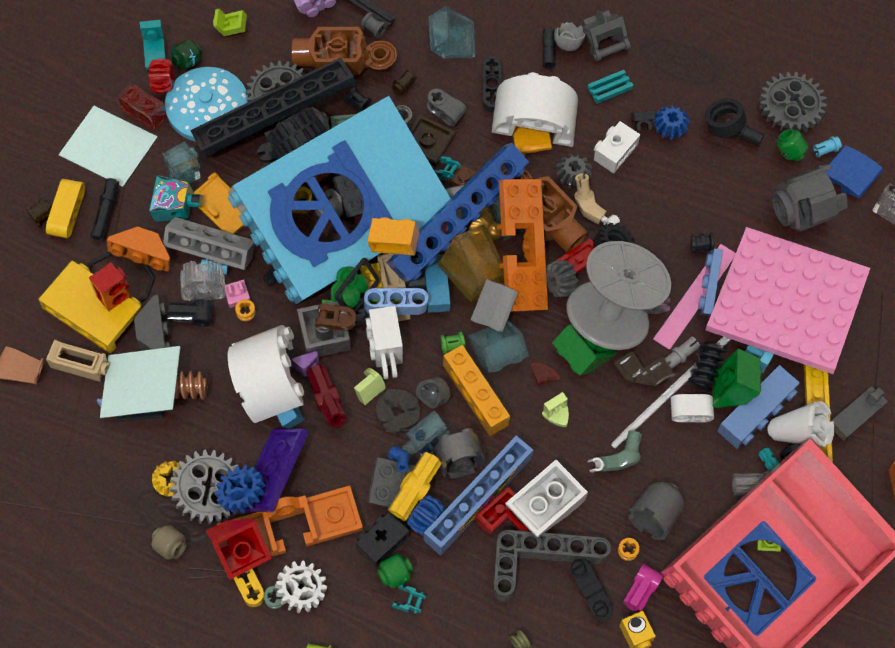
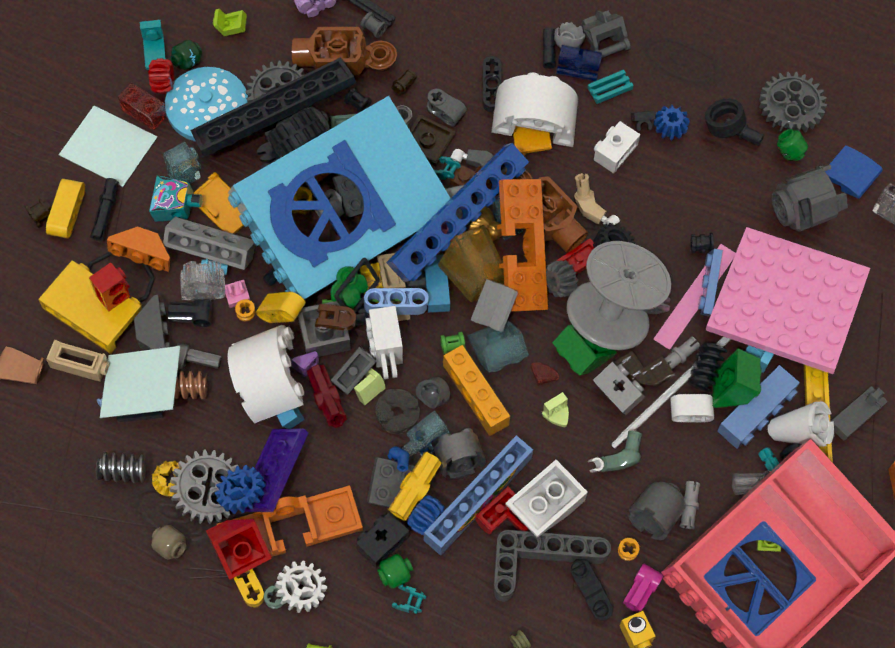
(121, 468): none -> flat silver piece
(197, 357): none -> flat silver piece
(280, 307): none -> yellow beam
(353, 370): none -> dark grey slope
(393, 236): light orange brick -> none
(451, 34): clear light blue slope -> none
(474, 158): none -> dark grey arm
(570, 168): dark grey gear -> none
(579, 62): none -> clear blue pin
(625, 399): none -> light grey brick
(691, 505): none -> light grey pin
(828, 146): medium azure pin -> none

